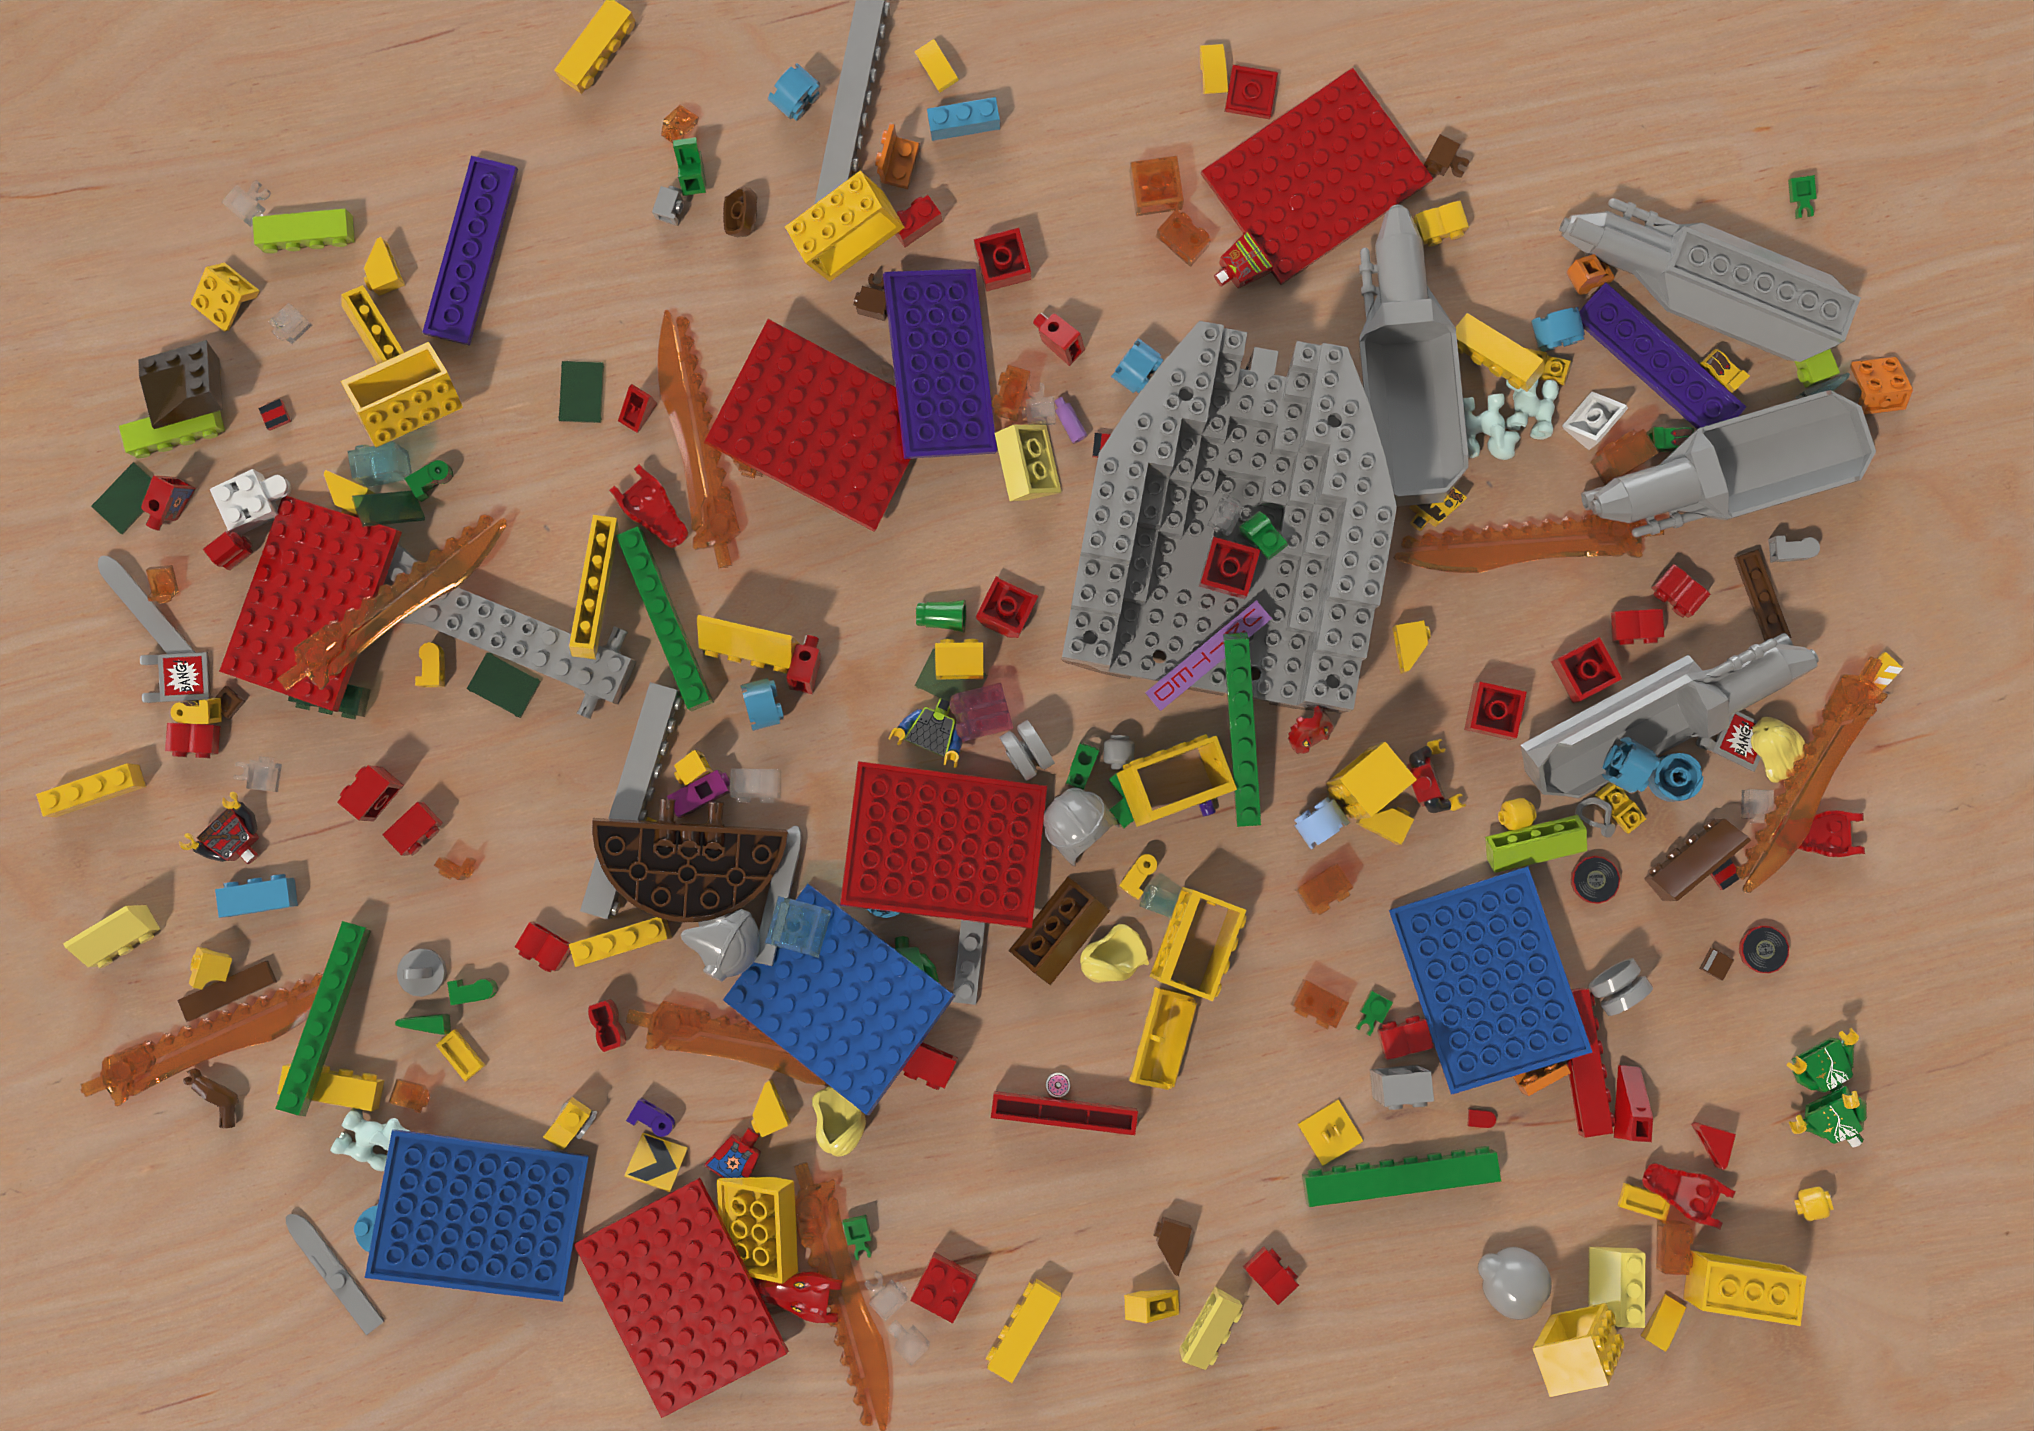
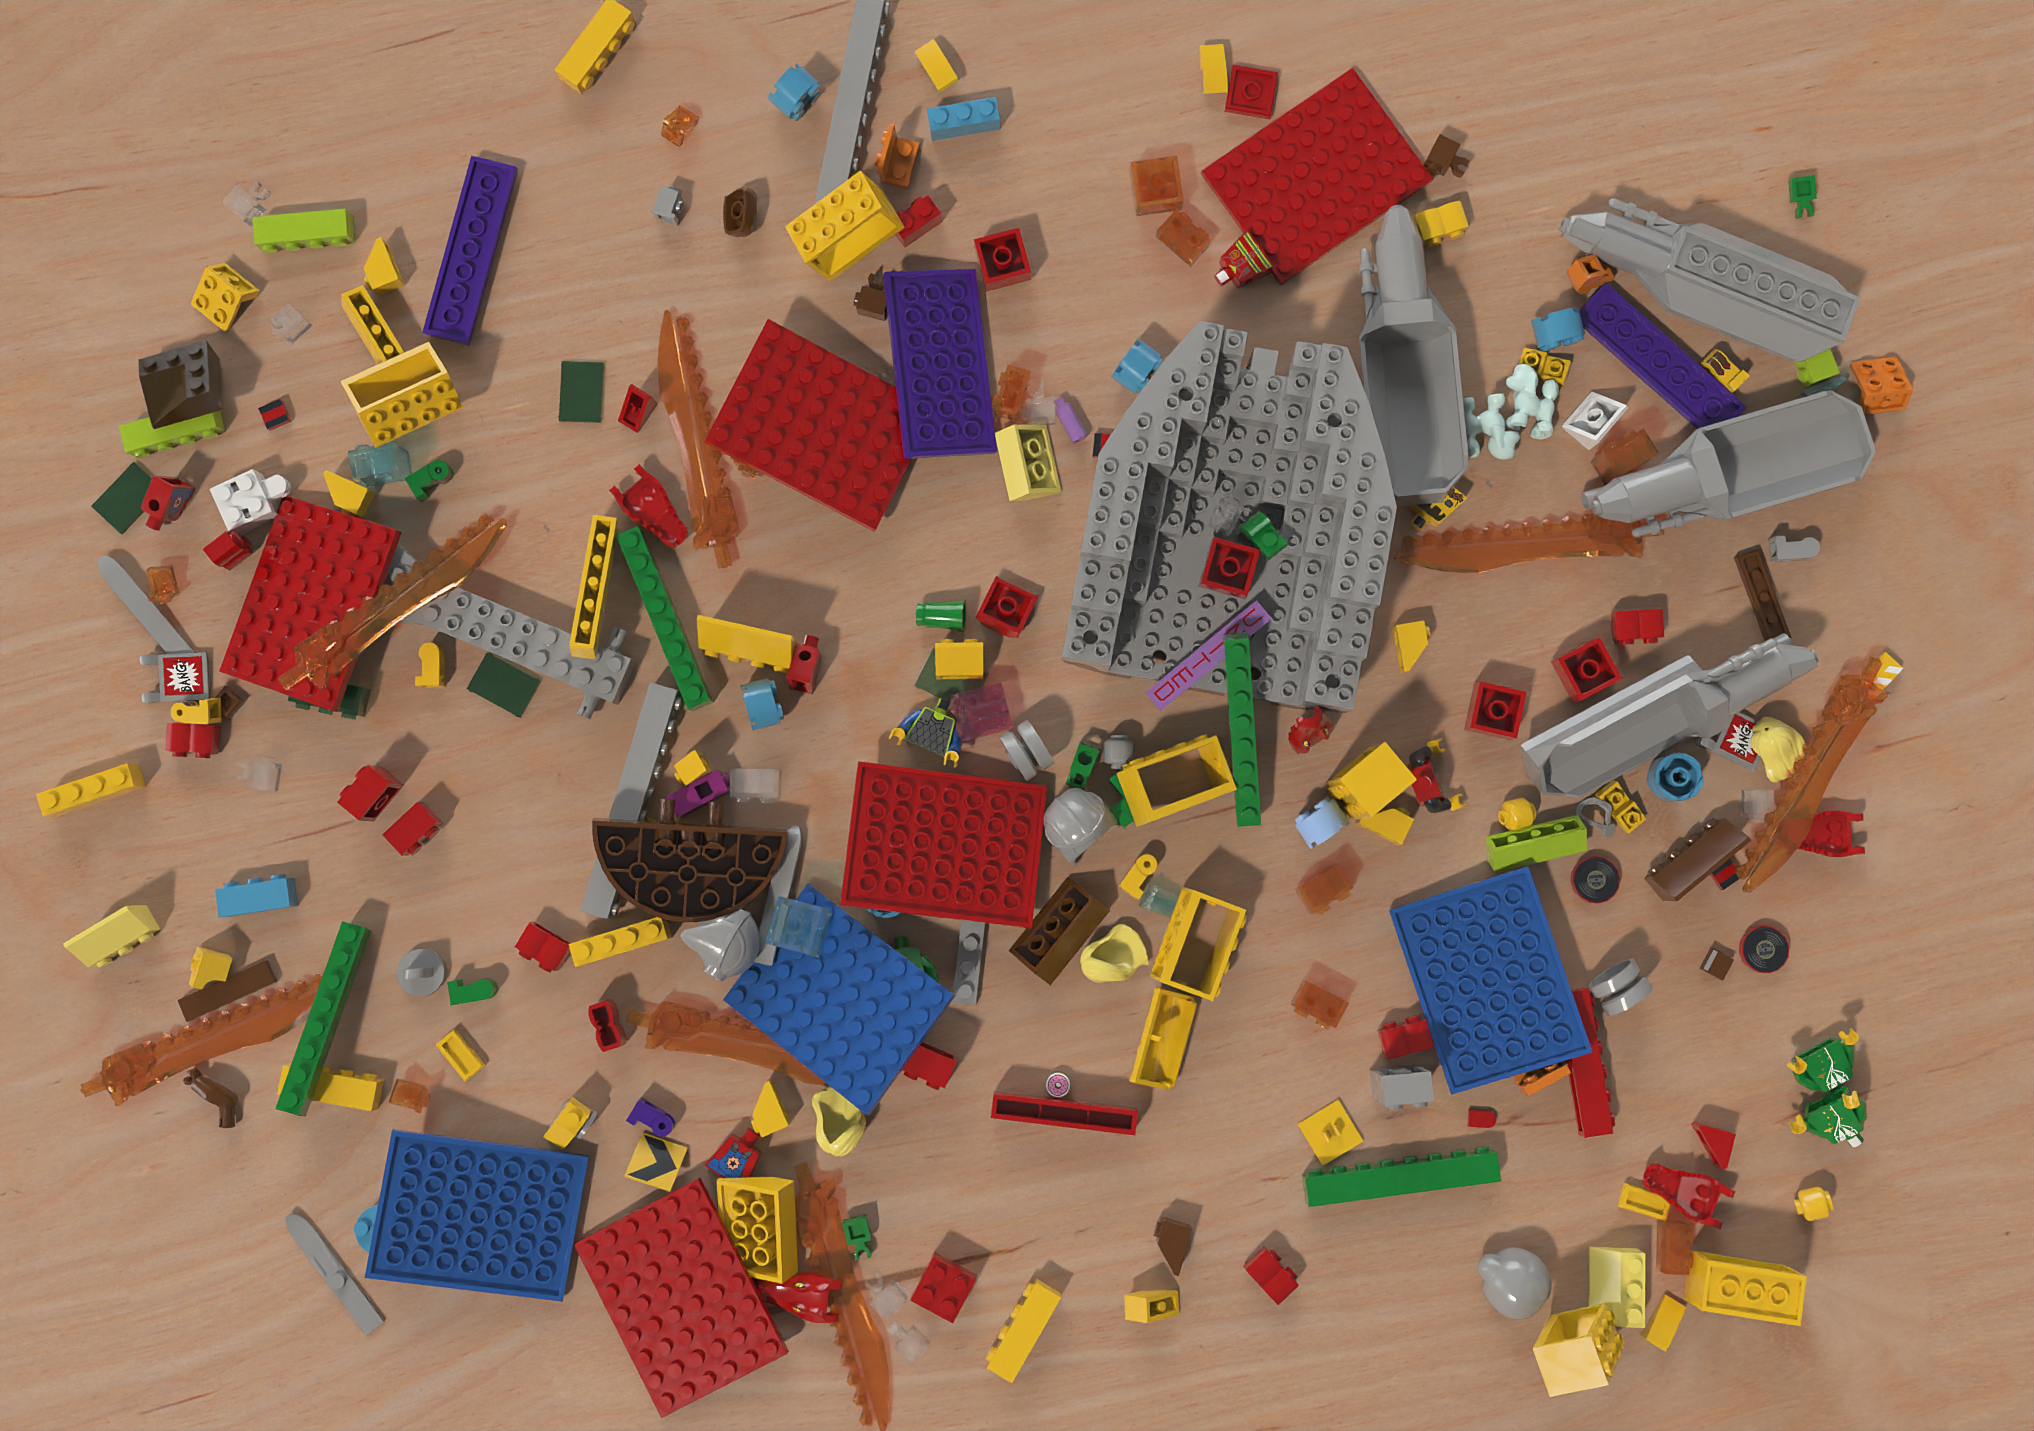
(228, 835): torso -> none
(366, 1136): light aqua animal -> none
(388, 508): clear green piece -> none
(434, 1024): green slope -> none
(450, 869): clear orange bracket -> none
(690, 166): green brick -> none
(1060, 337): red torso -> none
(1207, 808): dark purple hand -> none
(1210, 1329): light yellow slope -> none
(1374, 1008): green plate -> none
(1498, 353): yellow brick -> none
(1630, 765): dark azure brick -> none
(1632, 1106): red slope -> none
(1668, 438): green leg -> none
(1680, 591): red brick -> none

